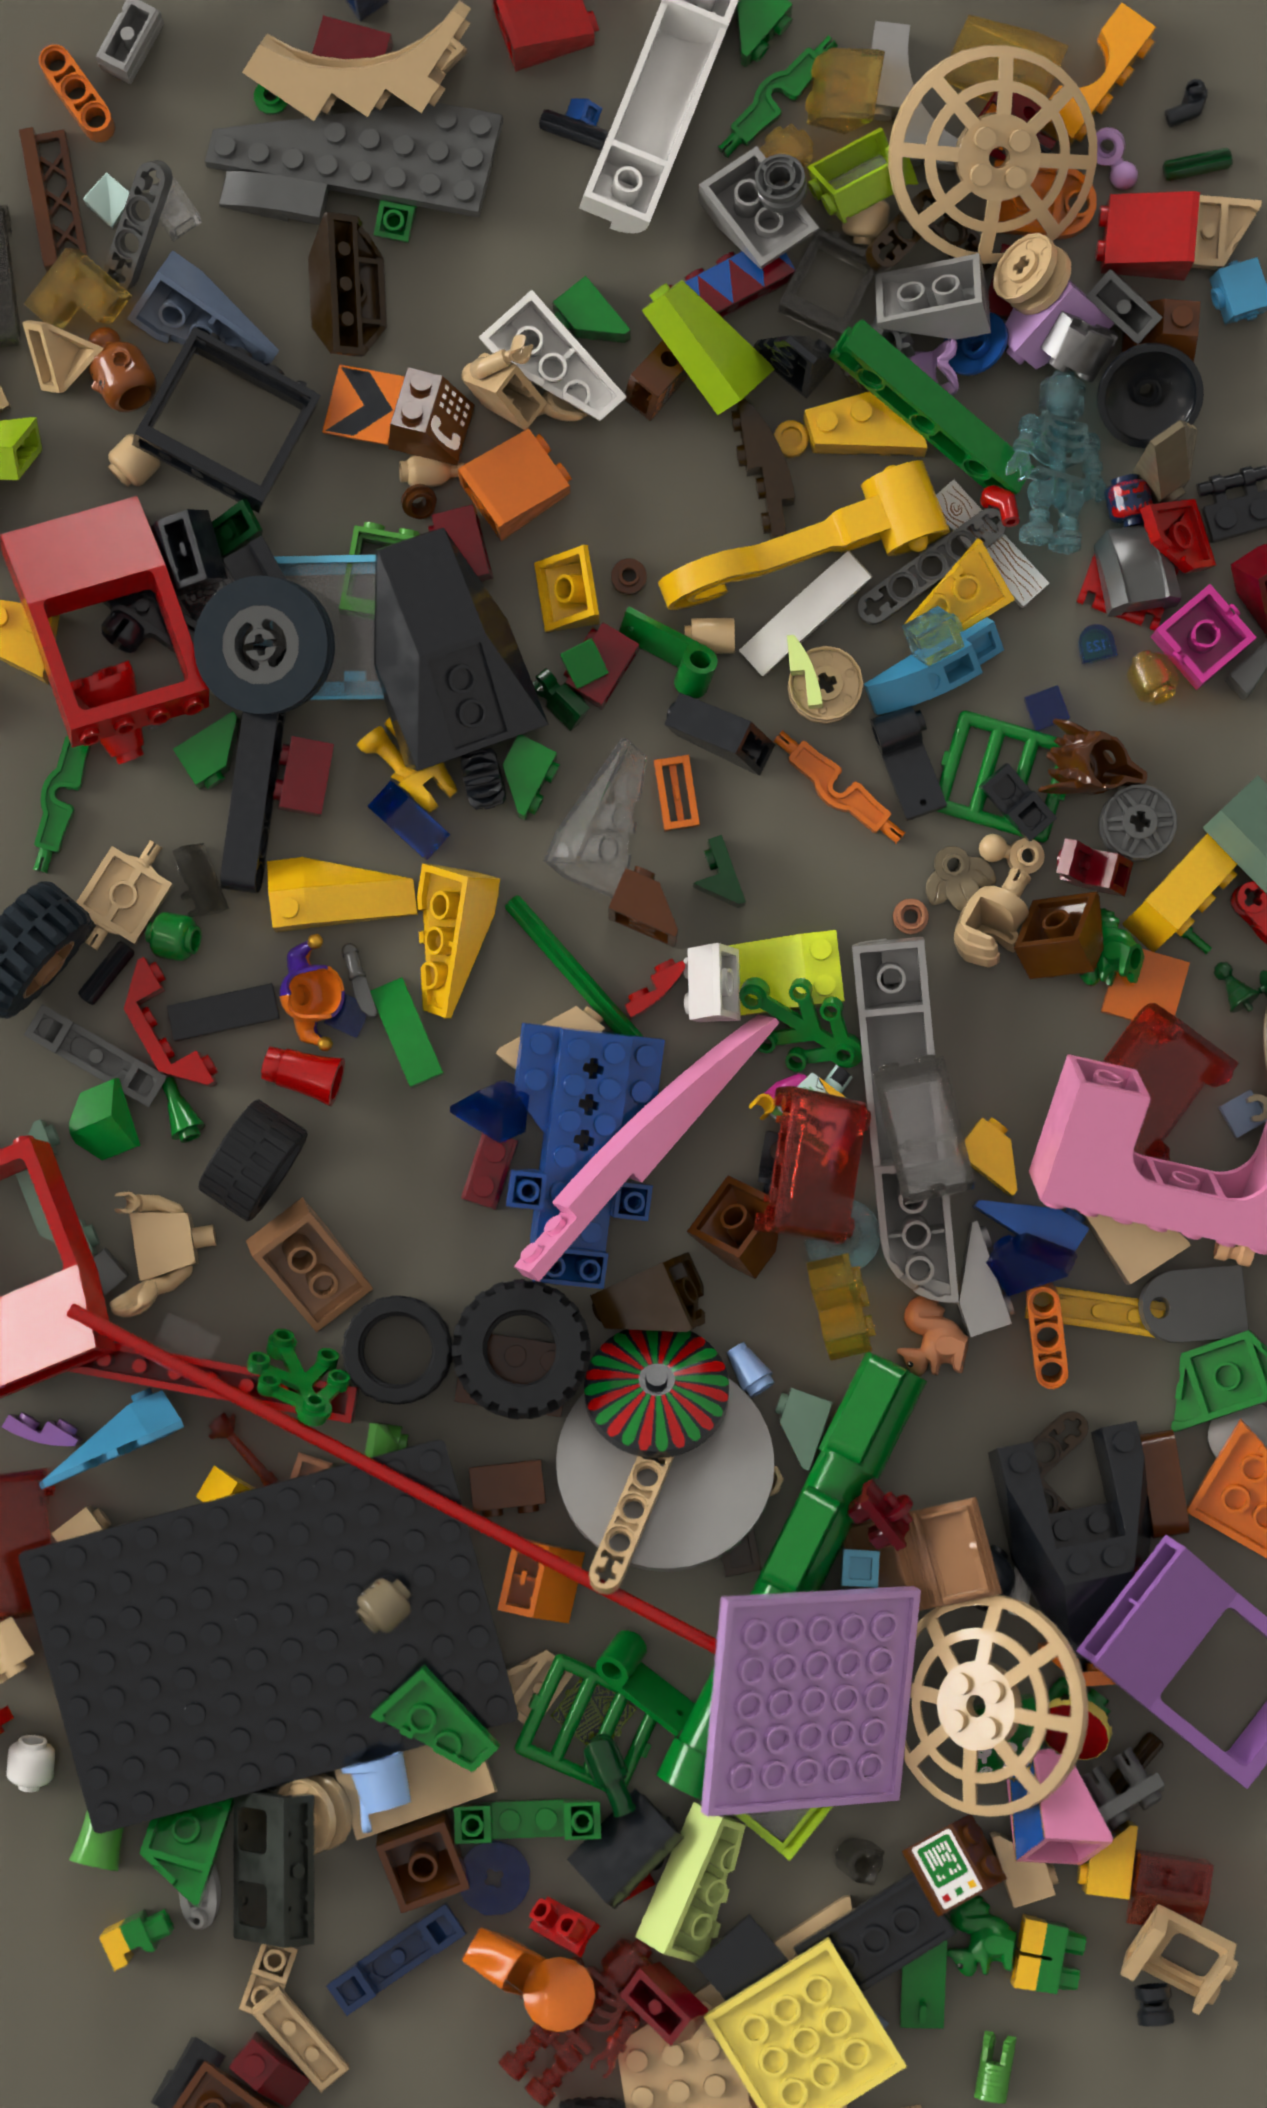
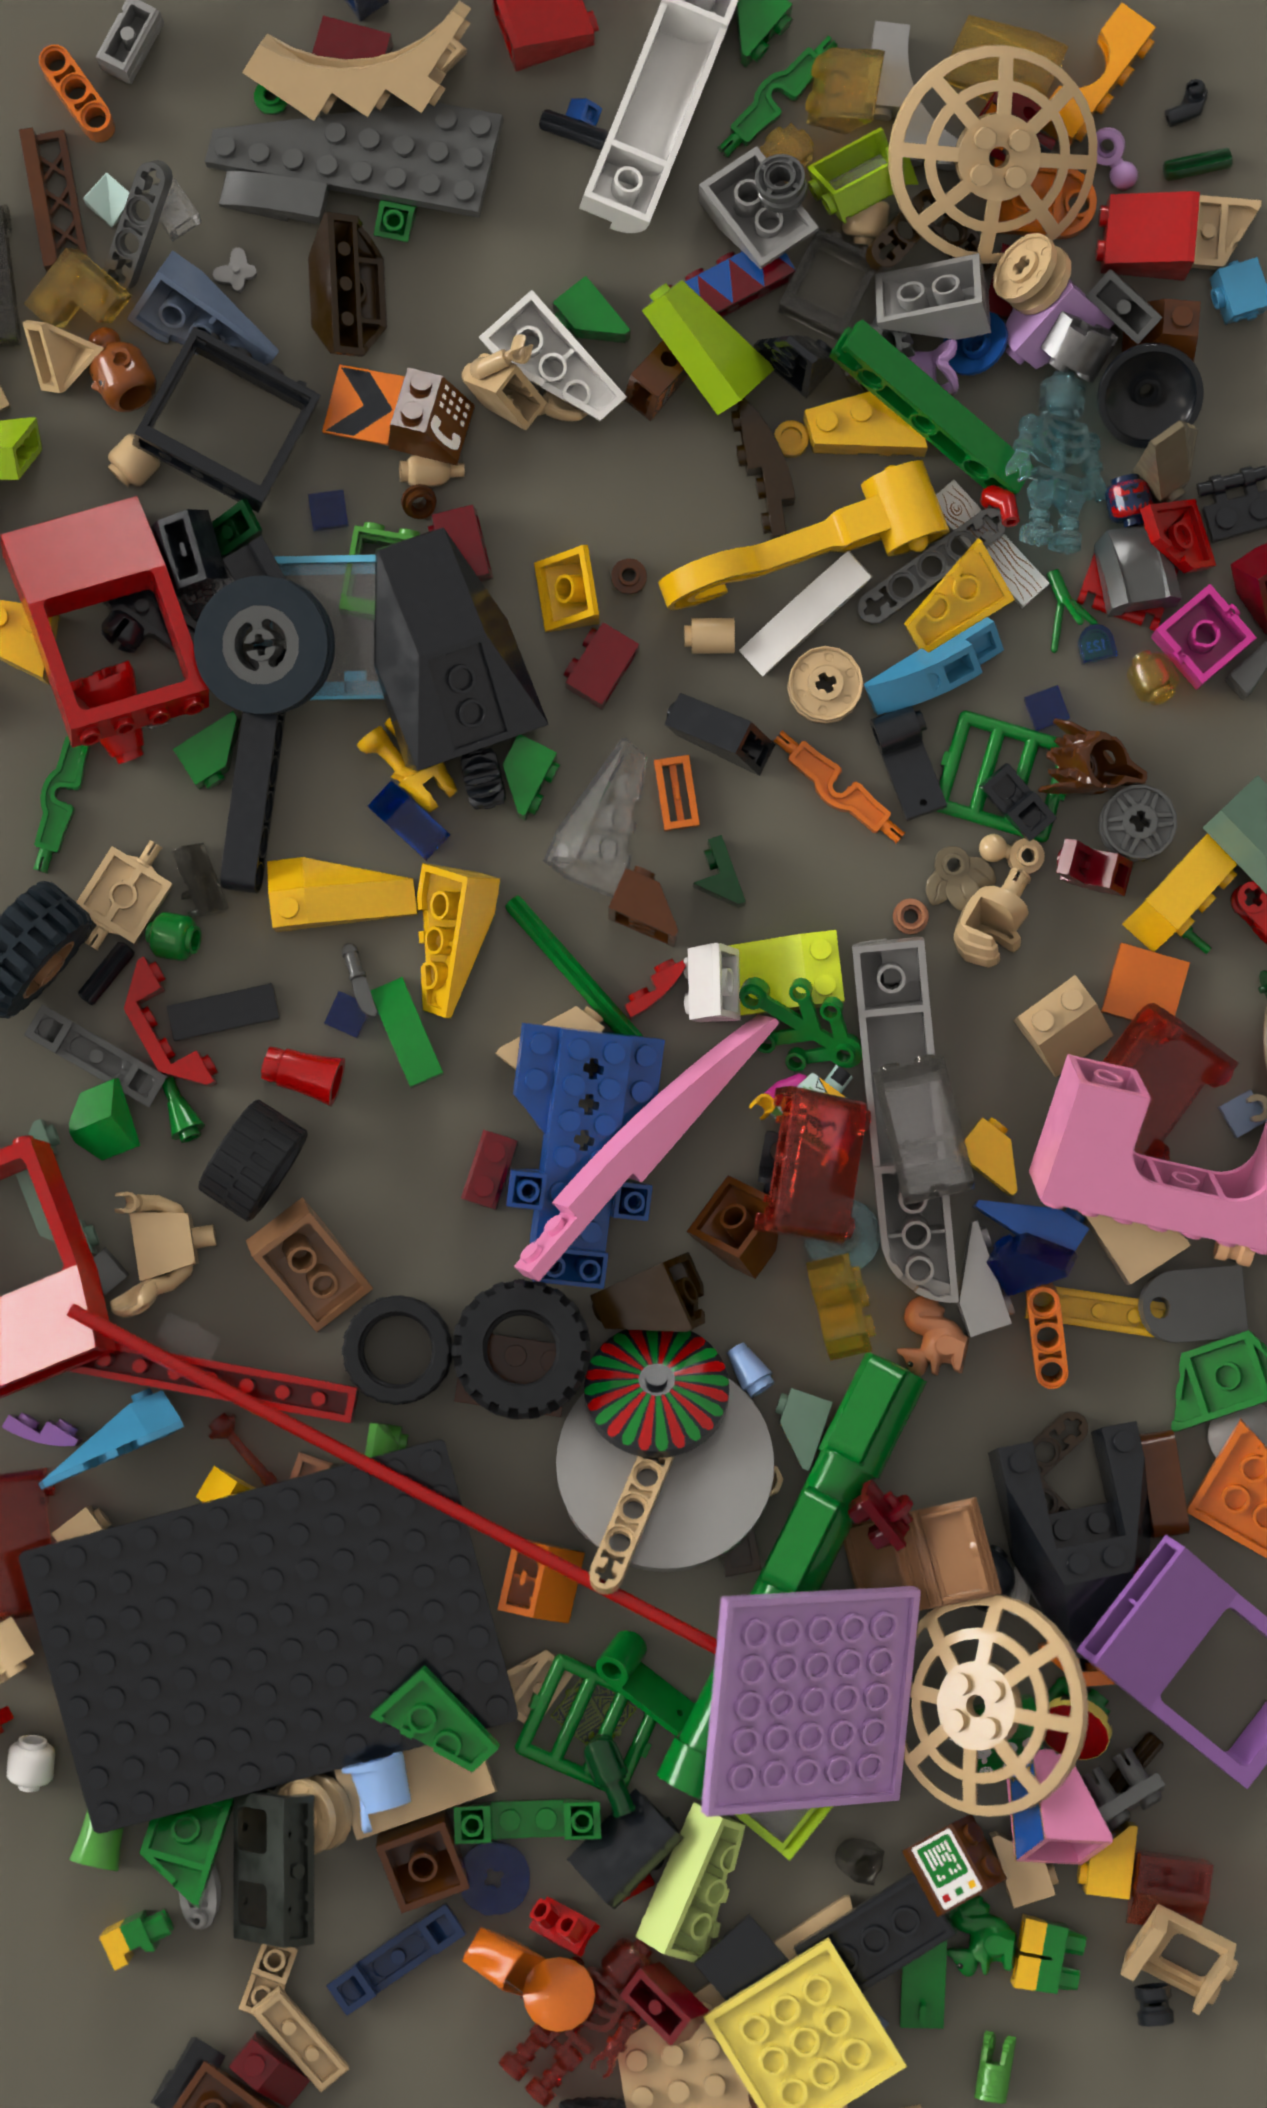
(236, 271): none -> light grey piece
(304, 776): dark red brick -> none
(310, 993): orange piece -> none
(310, 1406): green plant -> none
(328, 510): none -> clear blue tile
(384, 1605): dark tan head -> none
(495, 1110): clear blue slope -> none
(507, 1486): reddish brown brick -> none
(514, 482): orange slope -> none
(562, 700): dark green plate -> none
(584, 663): green slope -> none
(694, 660): green door -> none
(801, 664): yellowish green slope -> none
(860, 1568): medium azure tile -> none
(933, 635): clear light blue brick -> none
(1061, 936): reddish brown slope -> none
(1064, 599): none -> green plant
(1064, 1024): none -> tan slope
(1118, 954): green animal -> none
(1239, 993): dark green piece -> none

